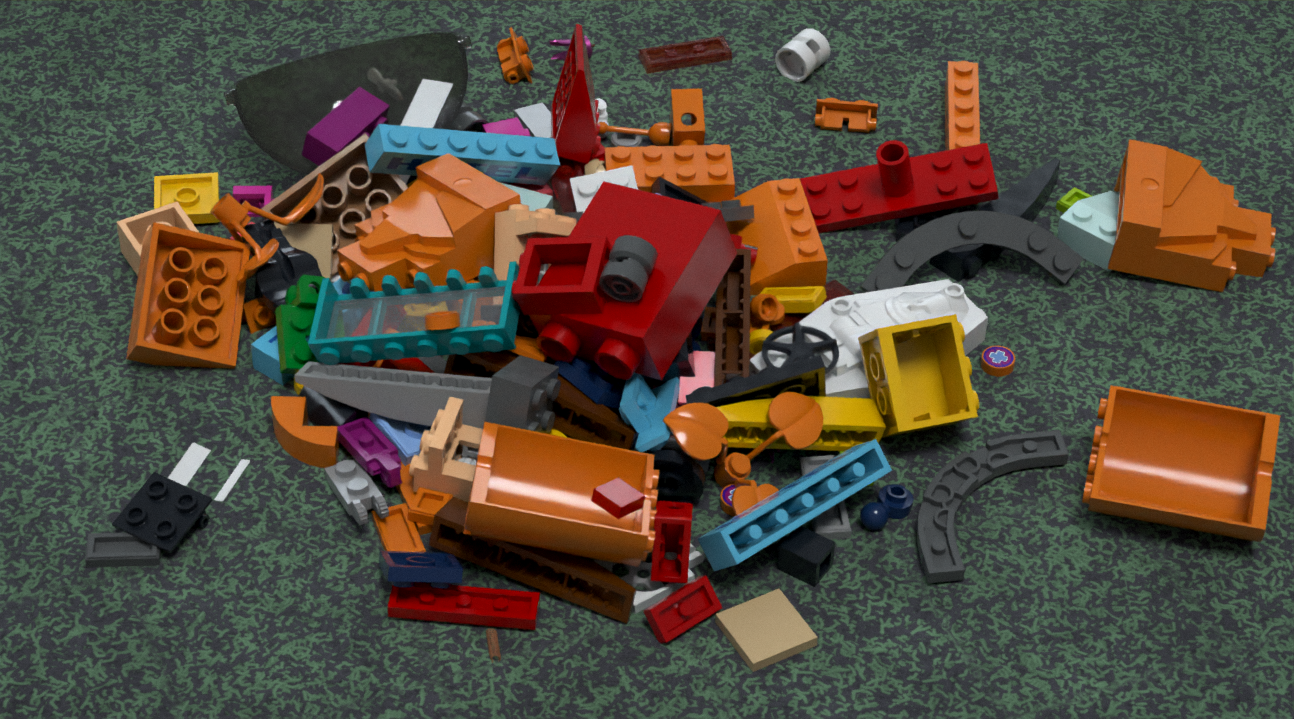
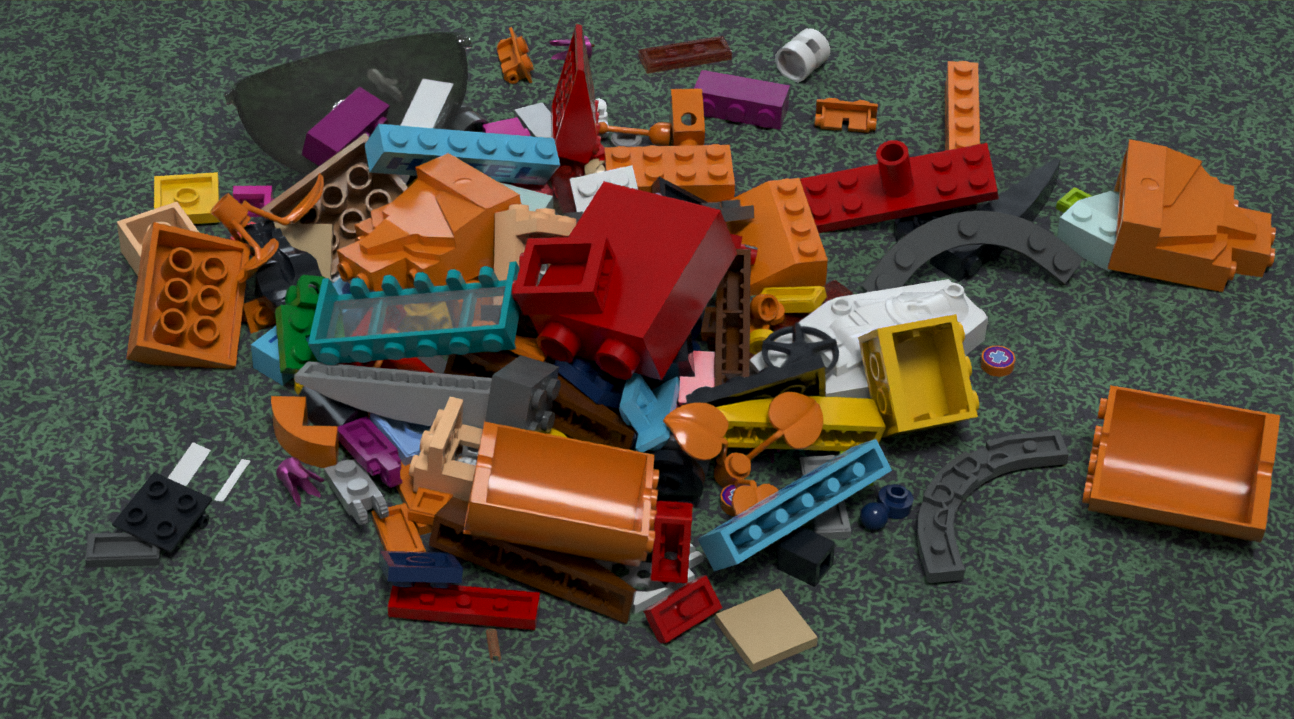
(294, 474): none -> flat silver piece
(442, 320): orange tile -> none
(618, 498): tile -> none
(628, 268): dark grey wheel -> none
(743, 99): none -> magenta brick

